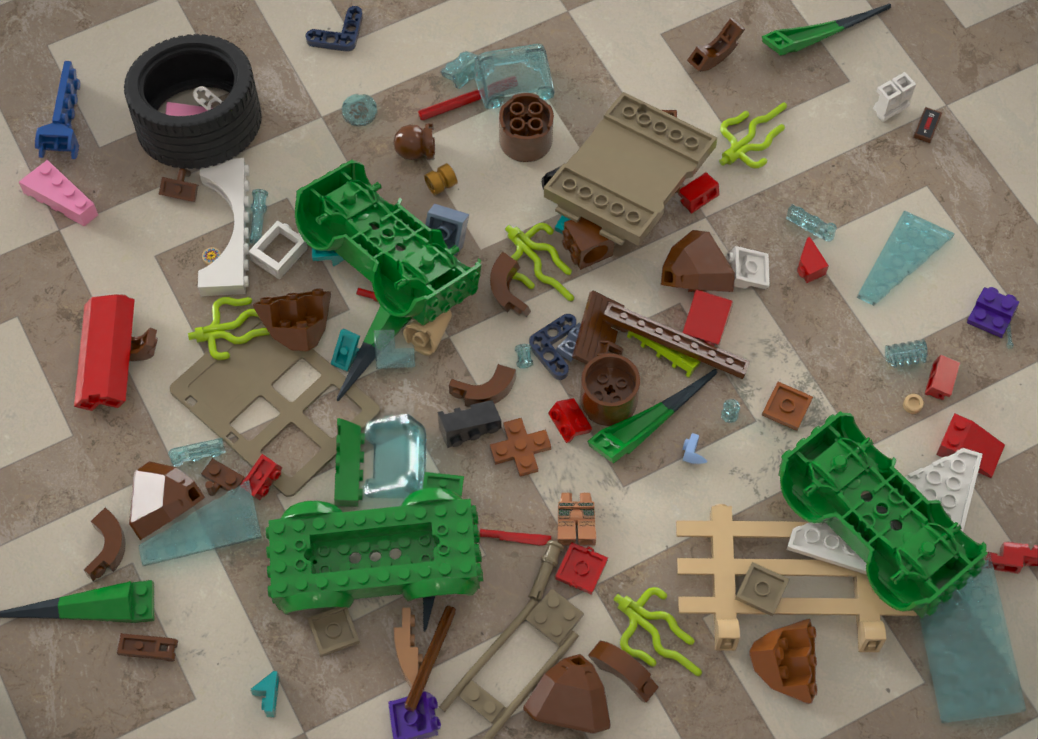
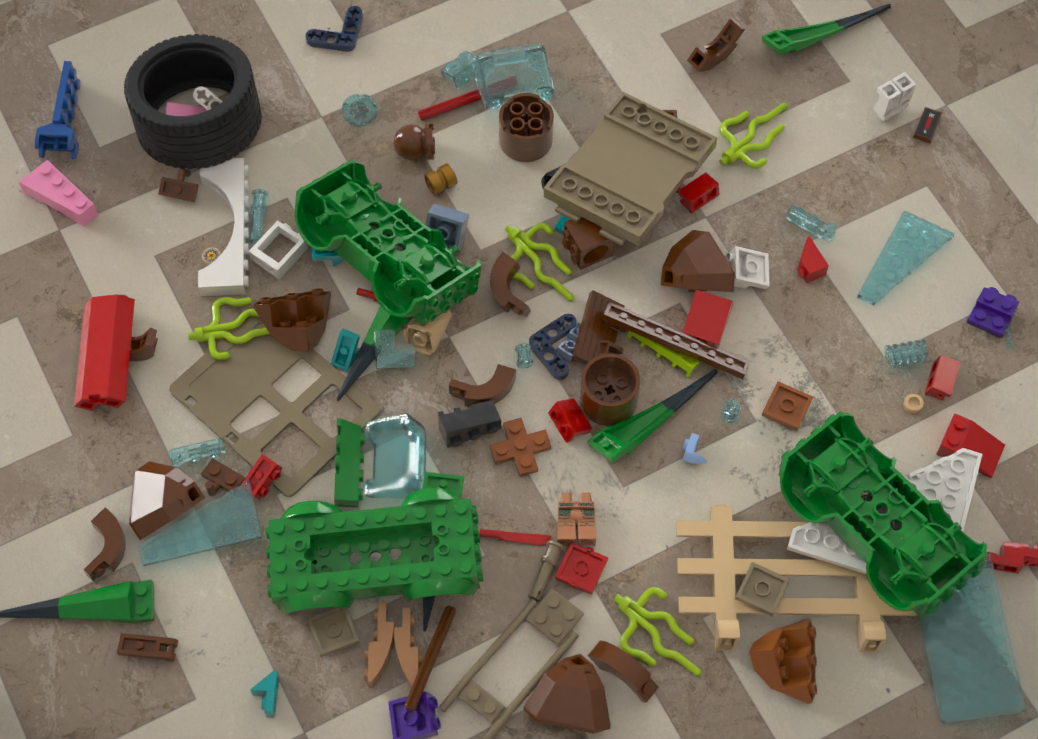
(380, 651): none -> medium nougat slope

